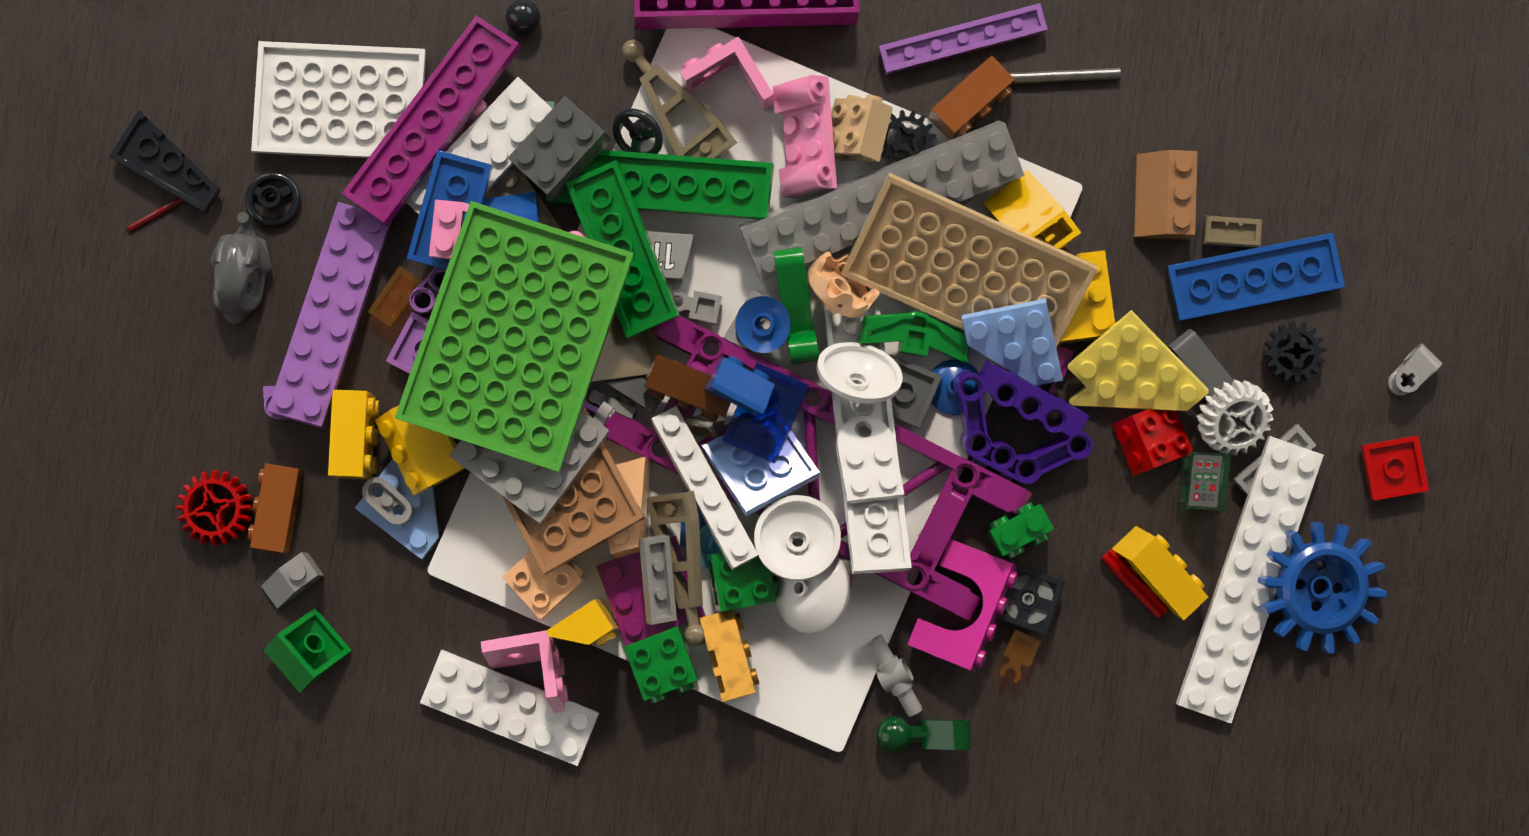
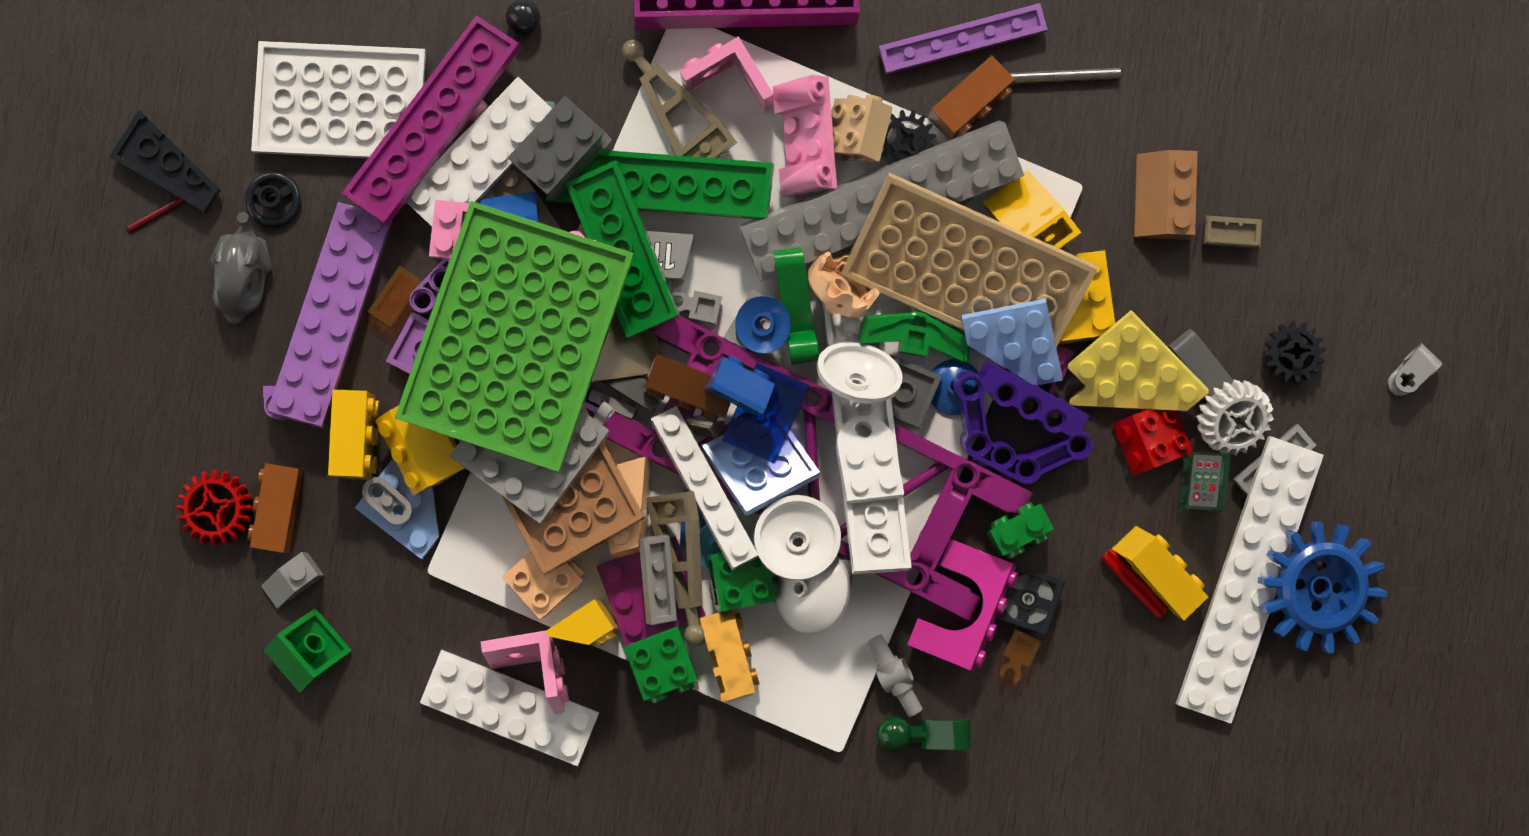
(454, 180): blue plate -> none
(642, 129): black piece -> none
(1255, 277): blue plate -> none
(1394, 468): red plate -> none

